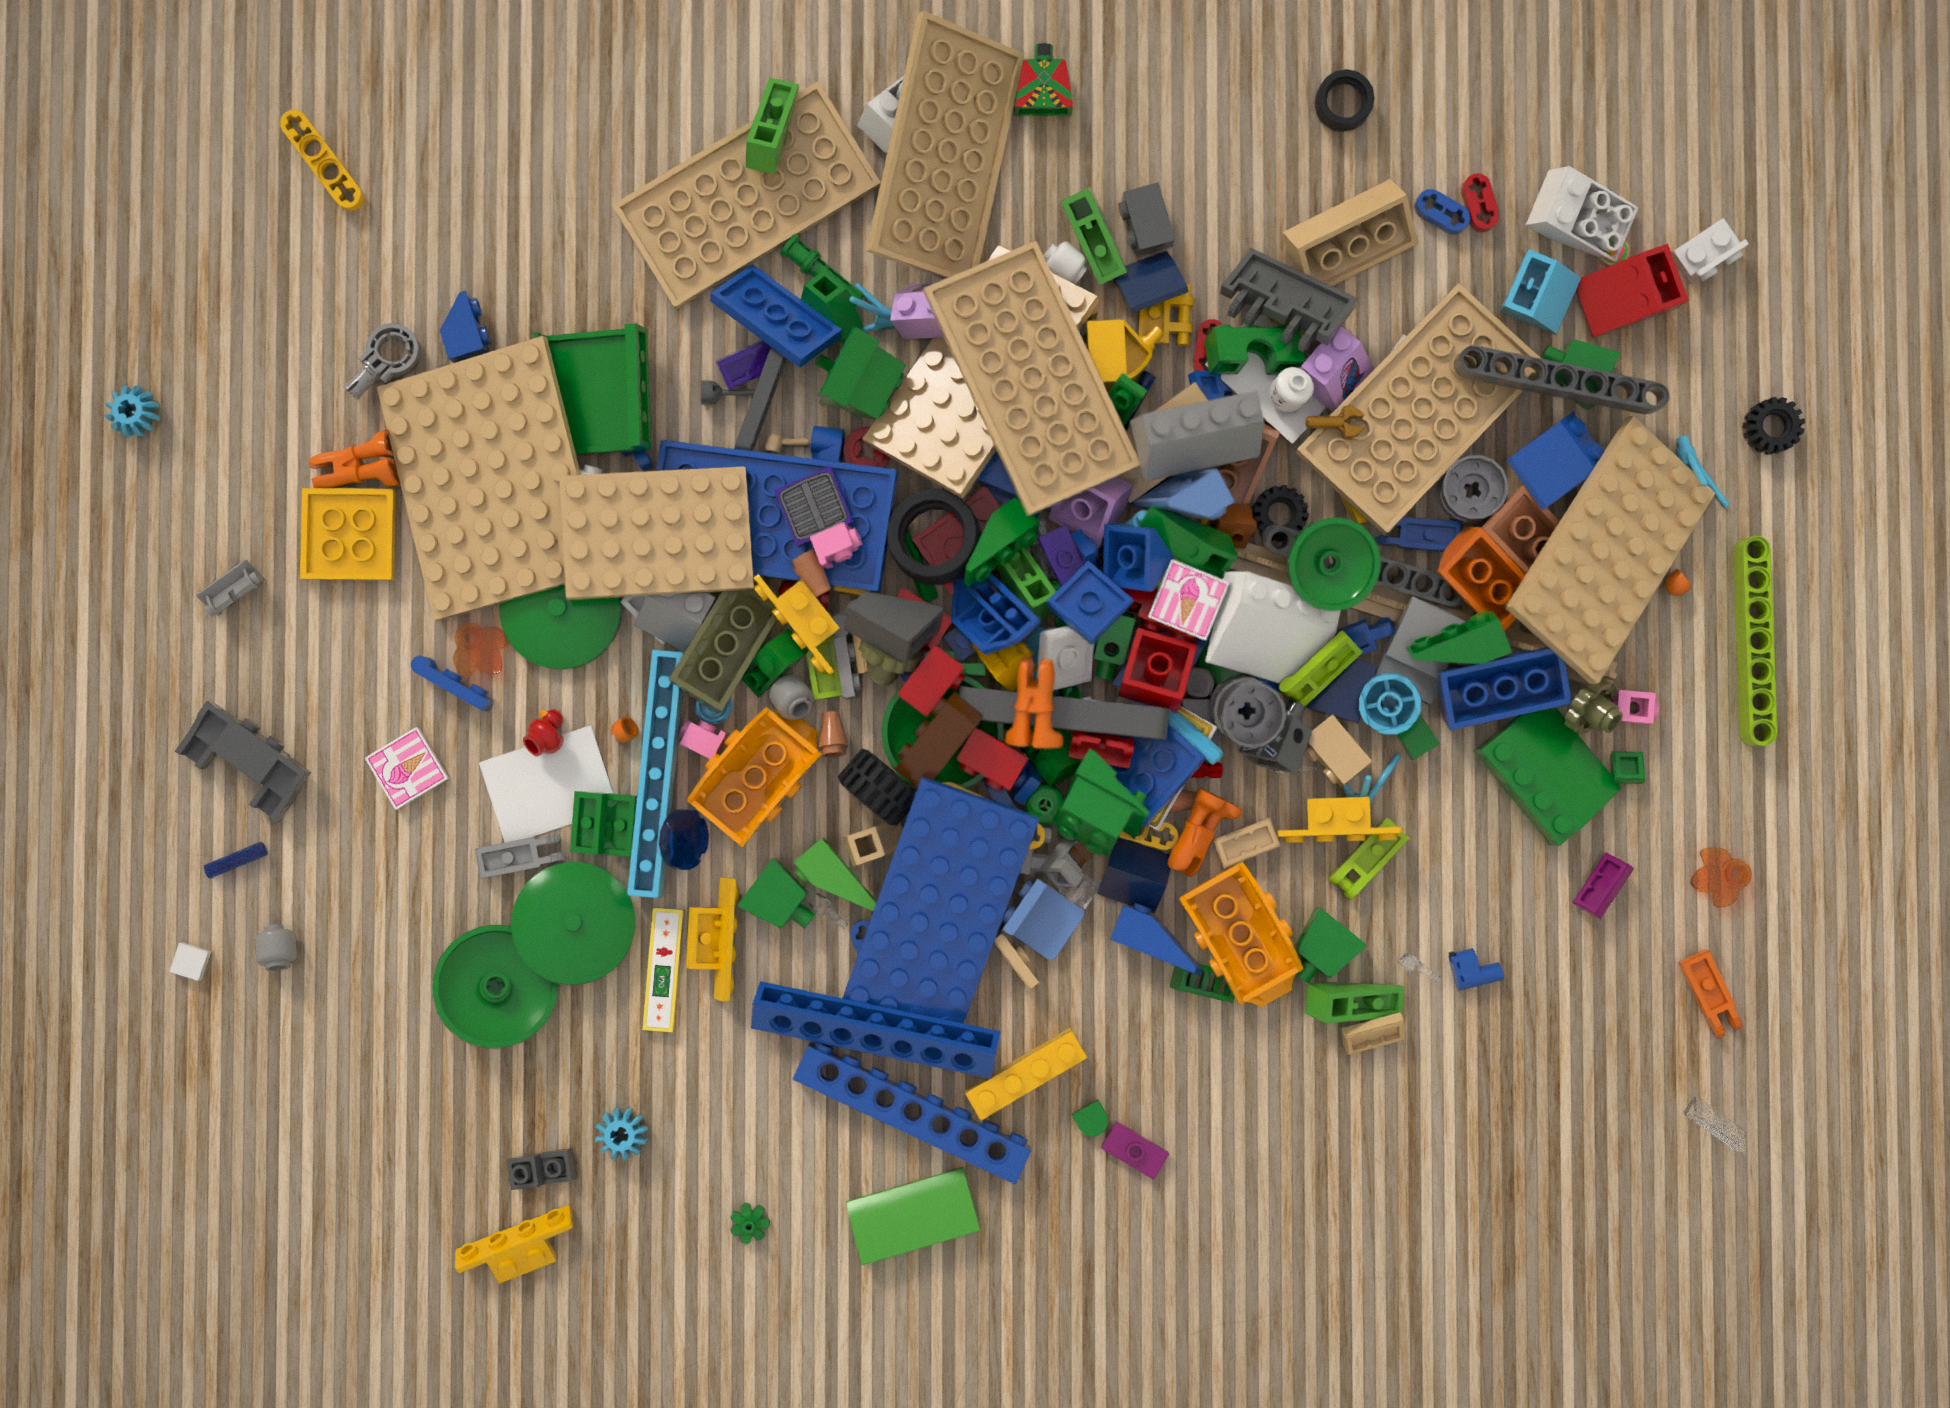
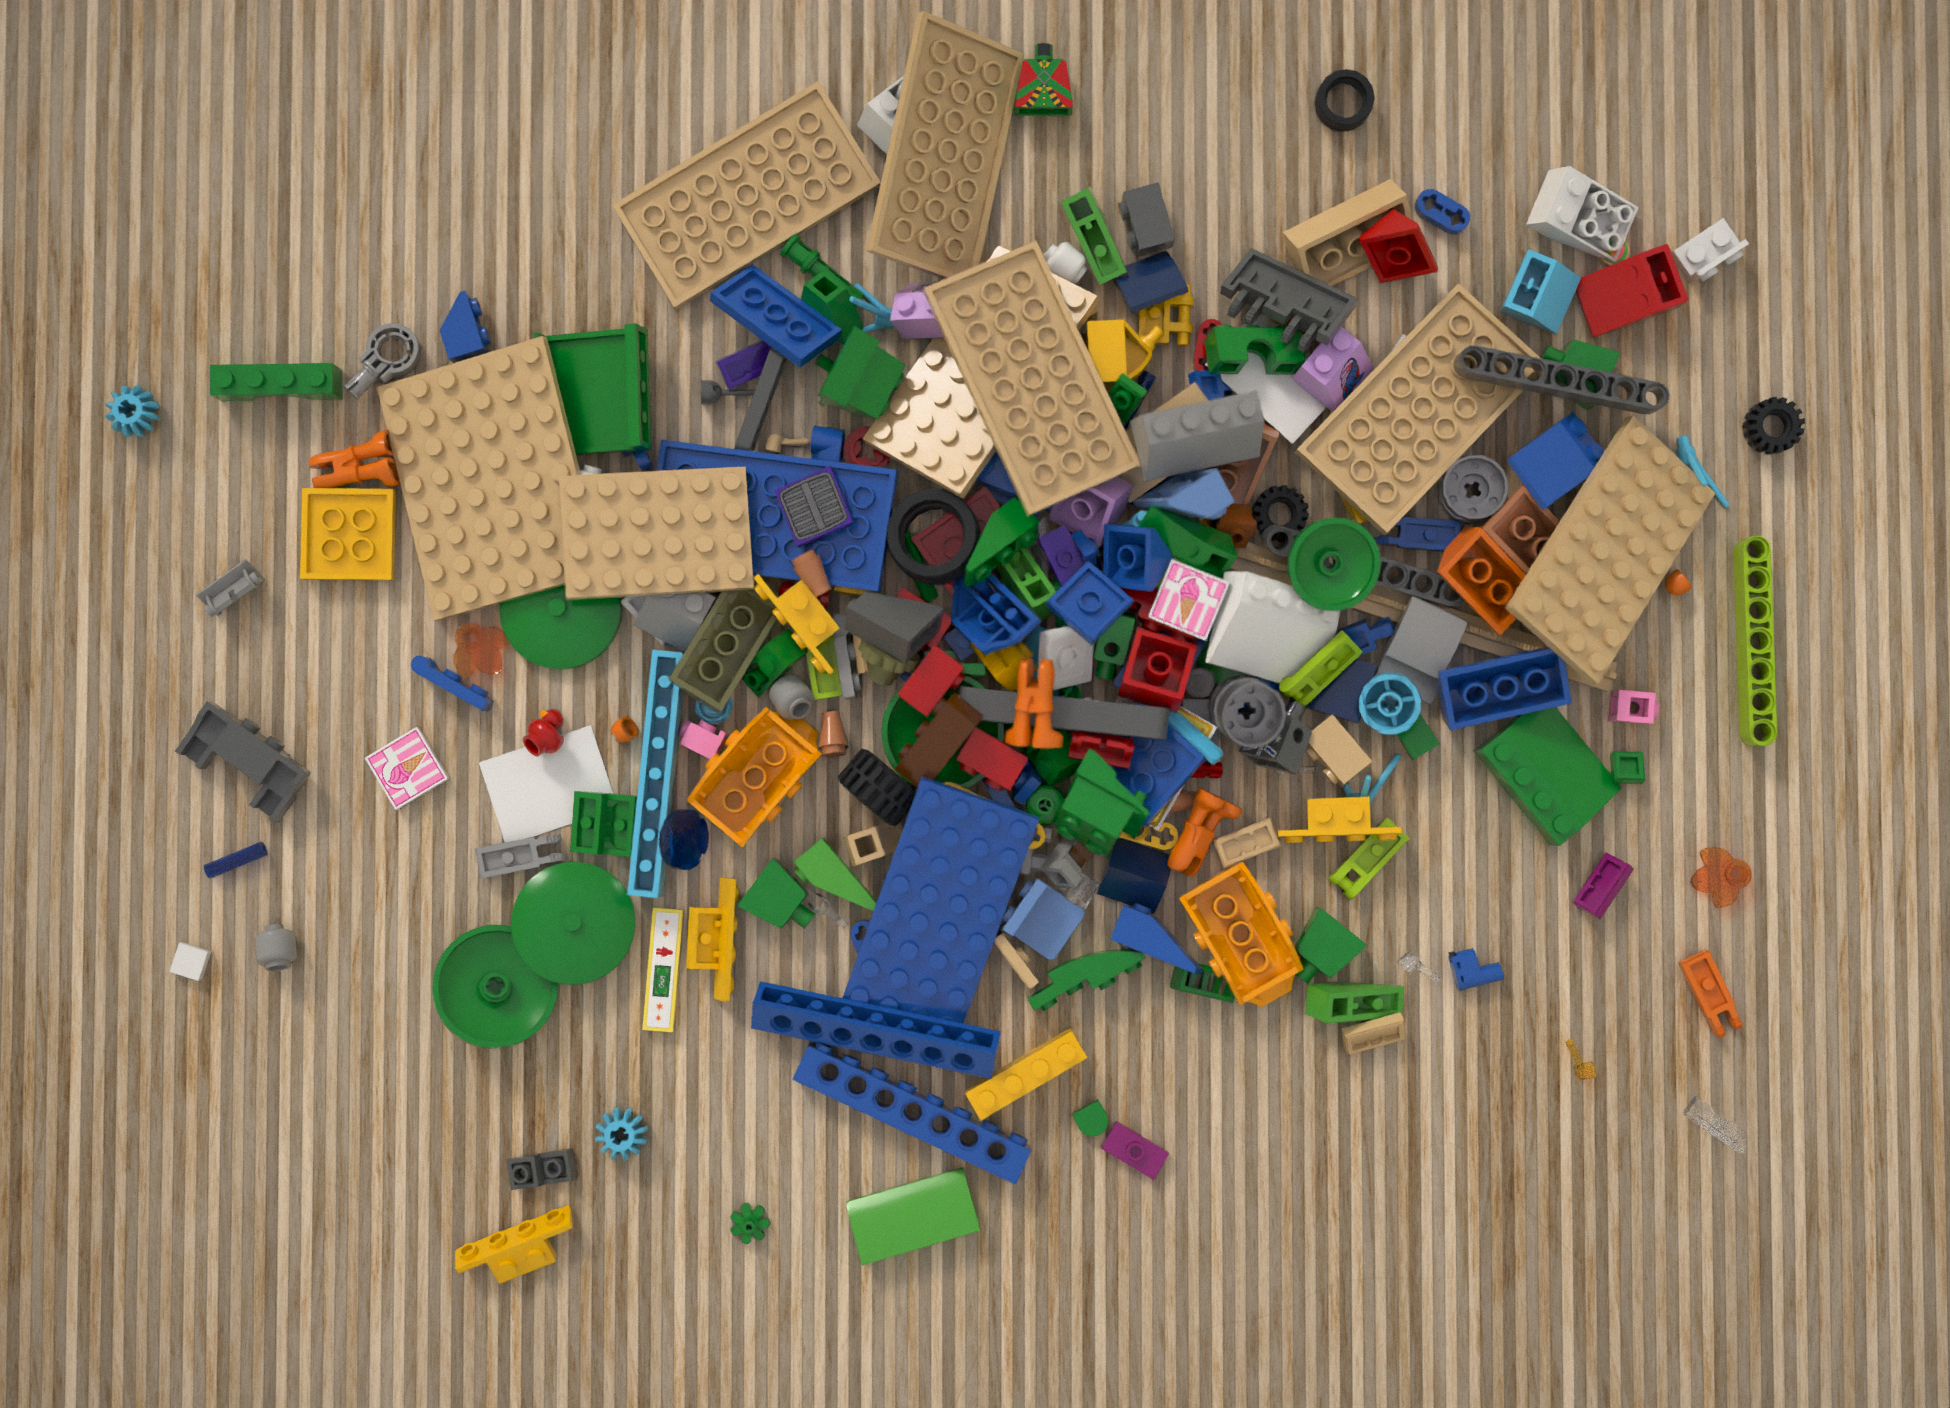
(254, 381): none -> green arch
(322, 160): yellow beam -> none
(771, 126): bright green slope -> none
(836, 544): bright pink brick -> none
(1096, 967): none -> green slope
(1291, 389): white head -> none
(1338, 422): pearl gold bar -> none
(1397, 248): none -> red slope
(1471, 642): green slope -> none
(1486, 200): red beam -> none
(1582, 1070): none -> clear yellow hand
(1594, 709): olive plant -> none

